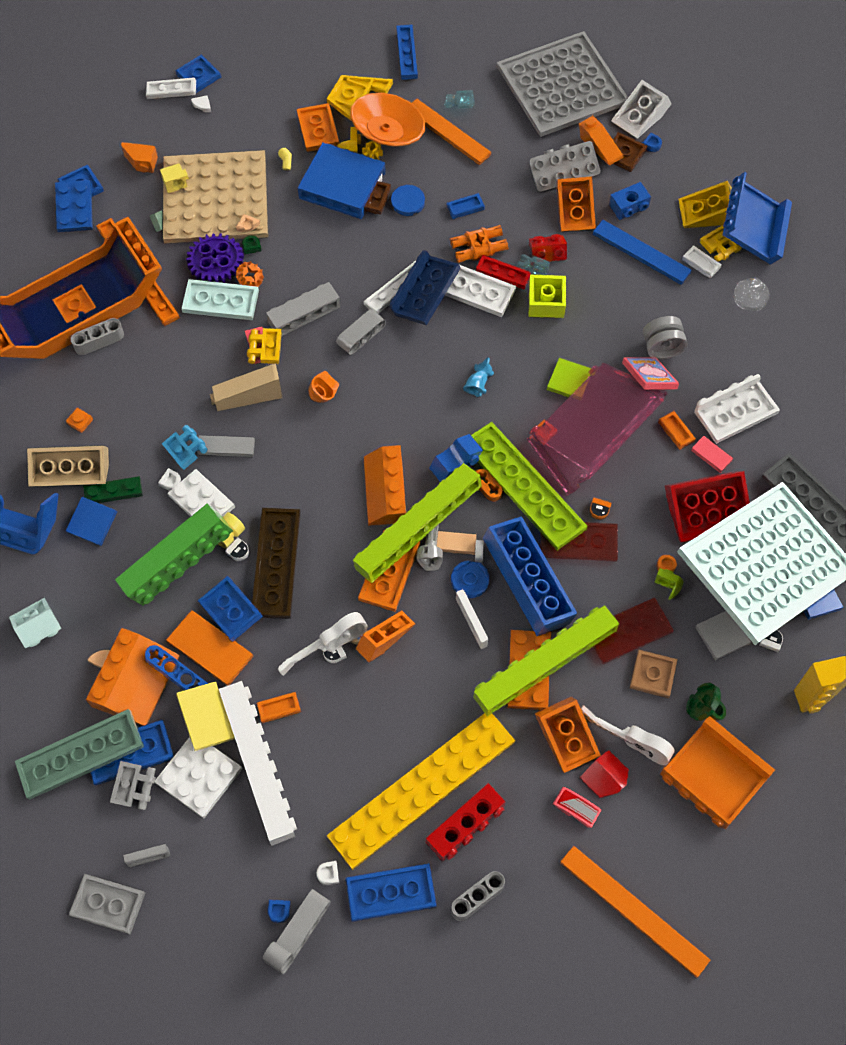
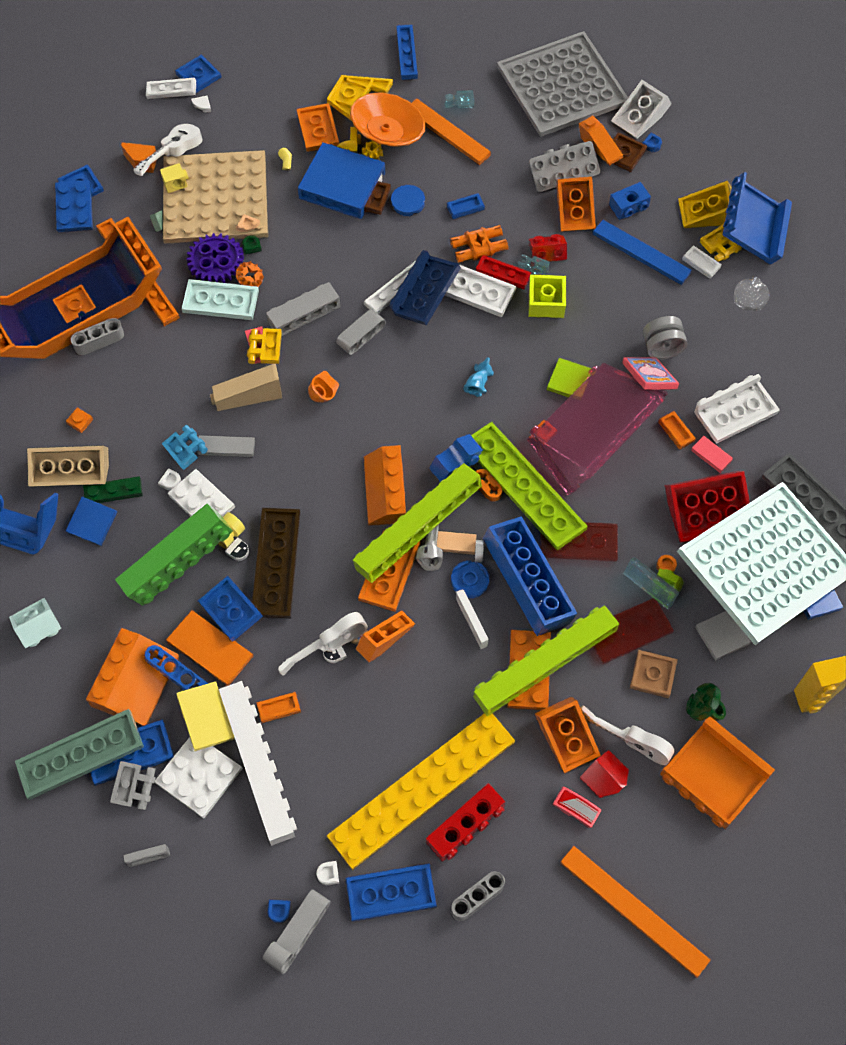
(98, 658): light nougat tile -> none
(107, 904): light grey tile -> none
(175, 144): none -> white piece
(599, 508): tile -> none
(651, 583): none -> clear light blue tile
(773, 641): tile -> none

